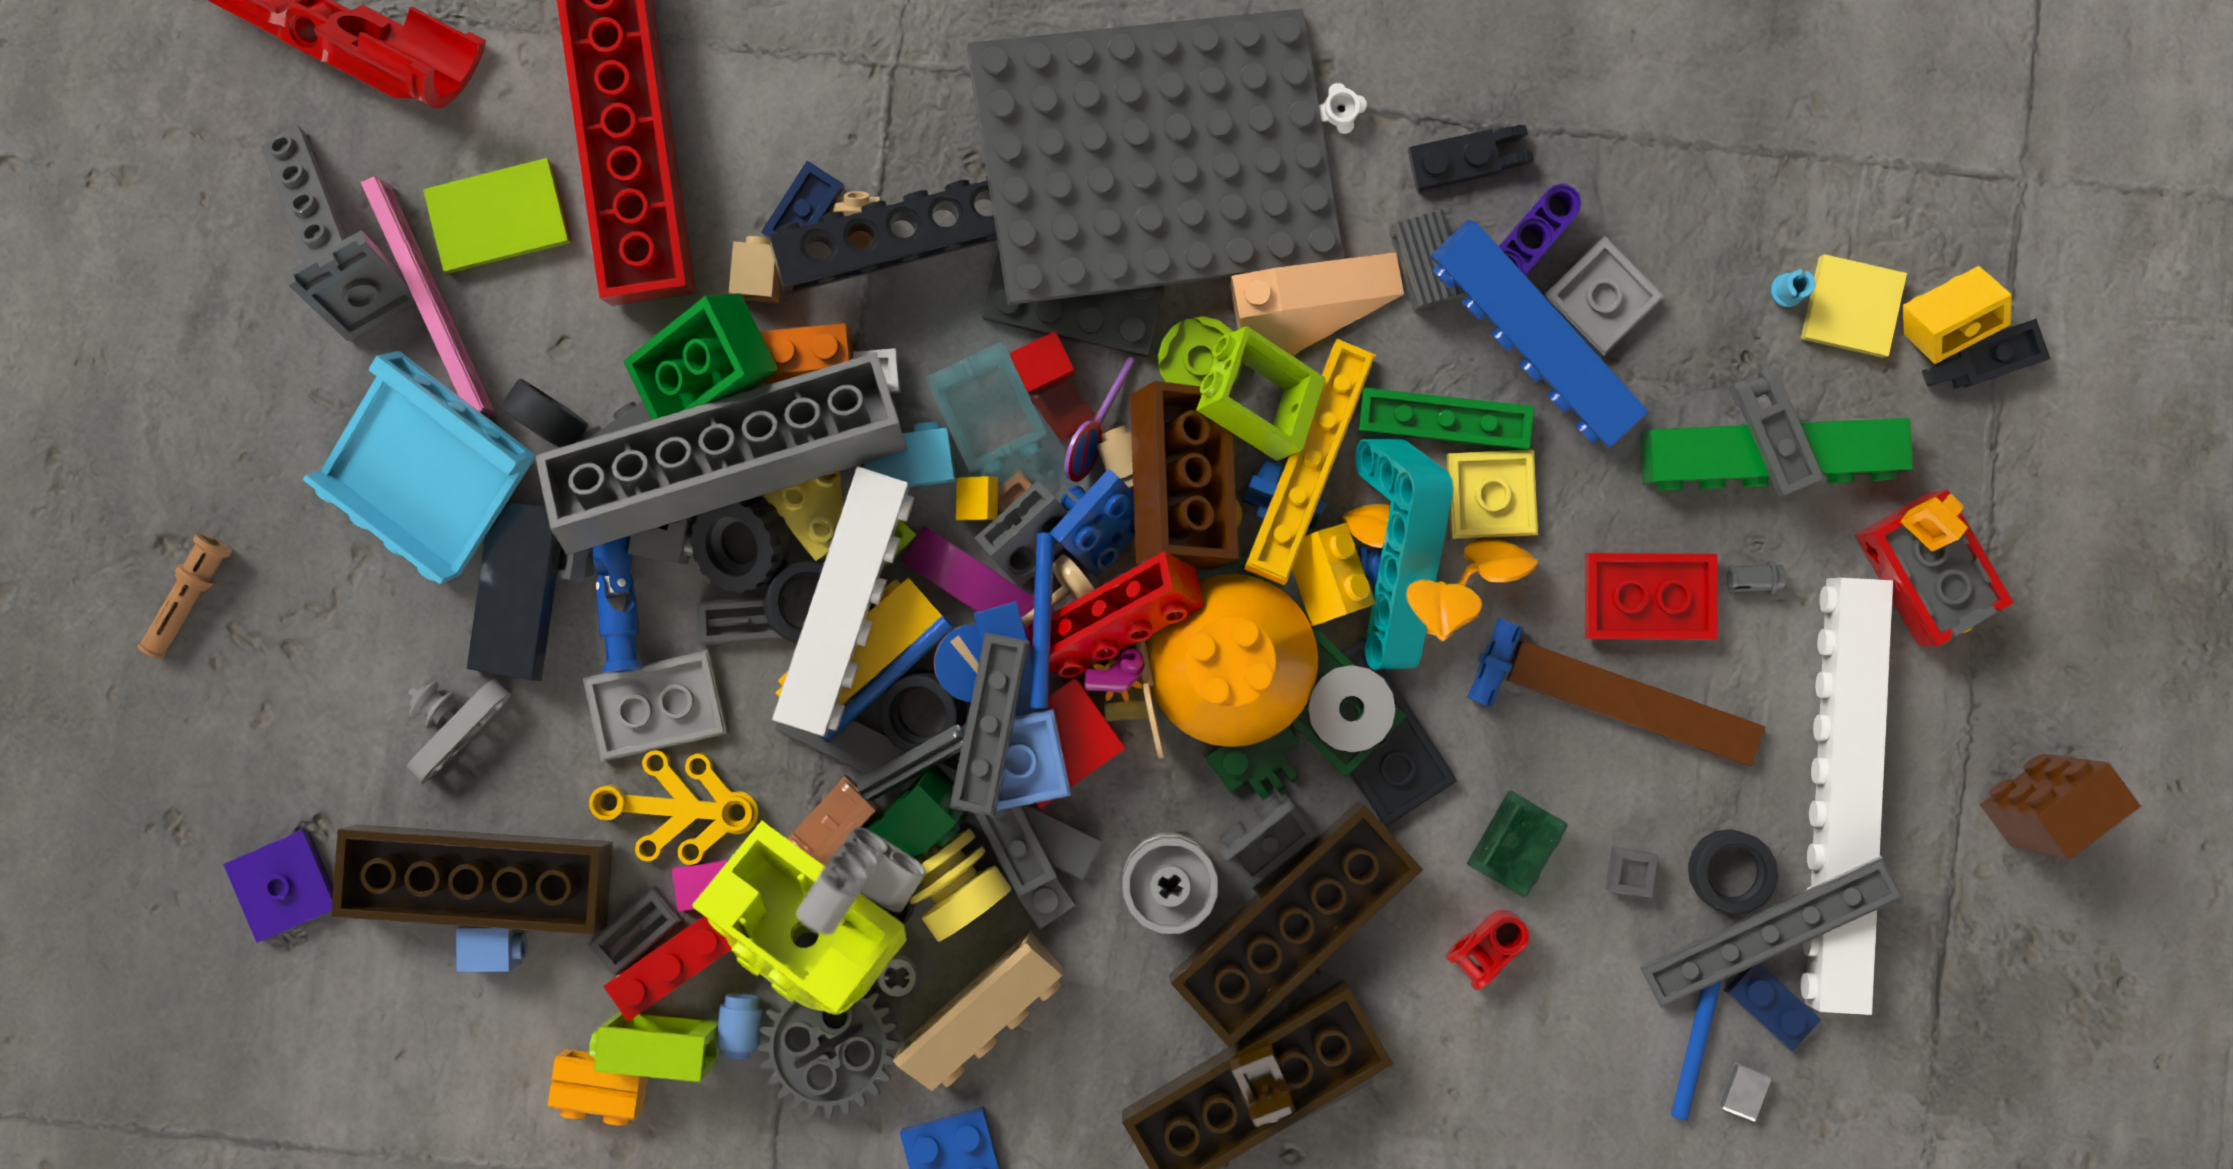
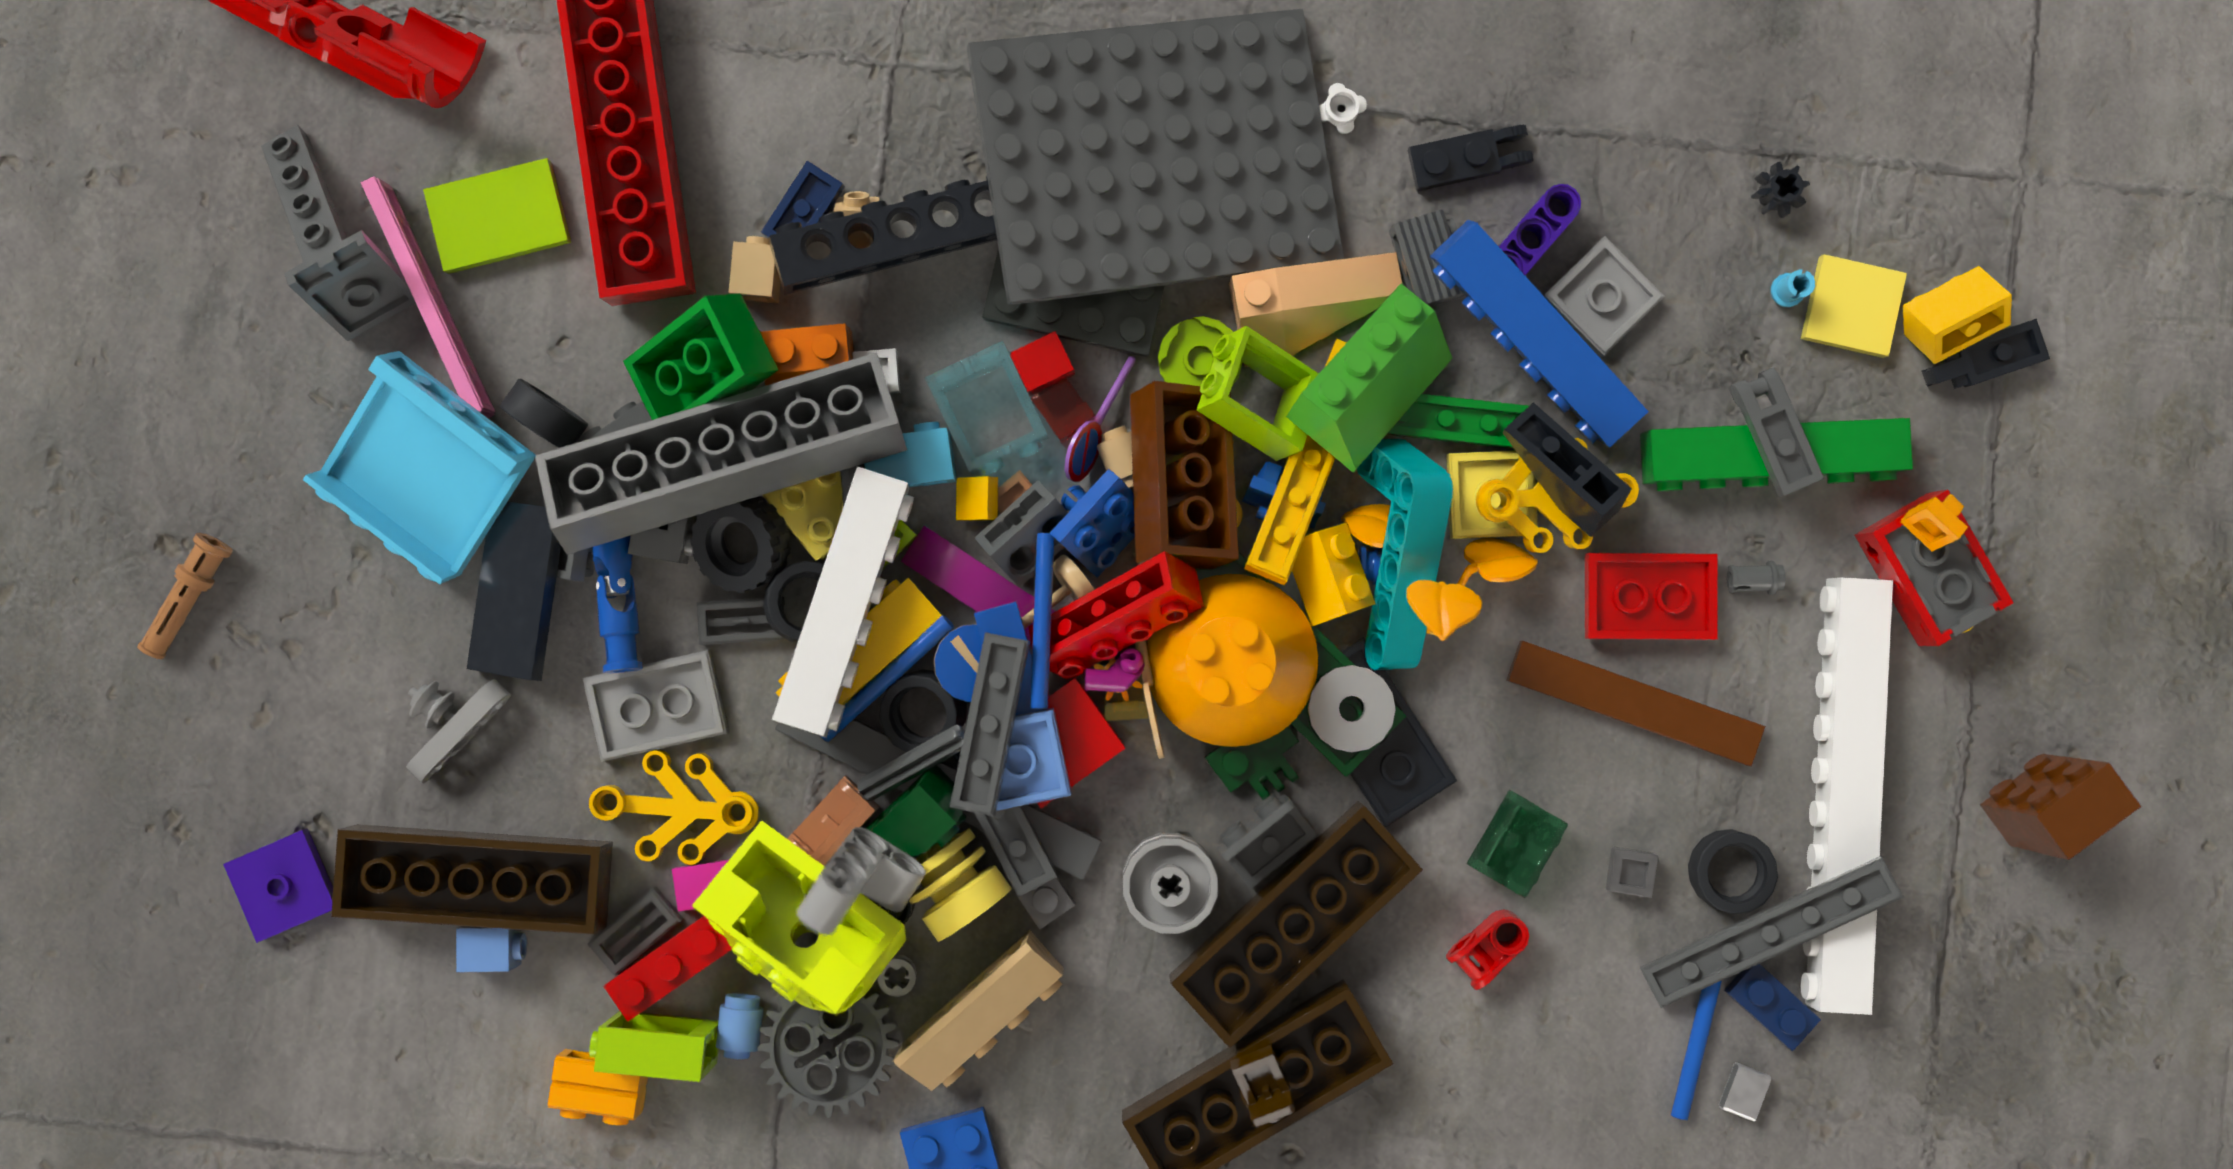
(1373, 379): none -> bright green slope
(1495, 662): blue pin -> none
(1513, 499): none -> yellow plant
(1567, 470): none -> black slope
(1792, 189): none -> black gear

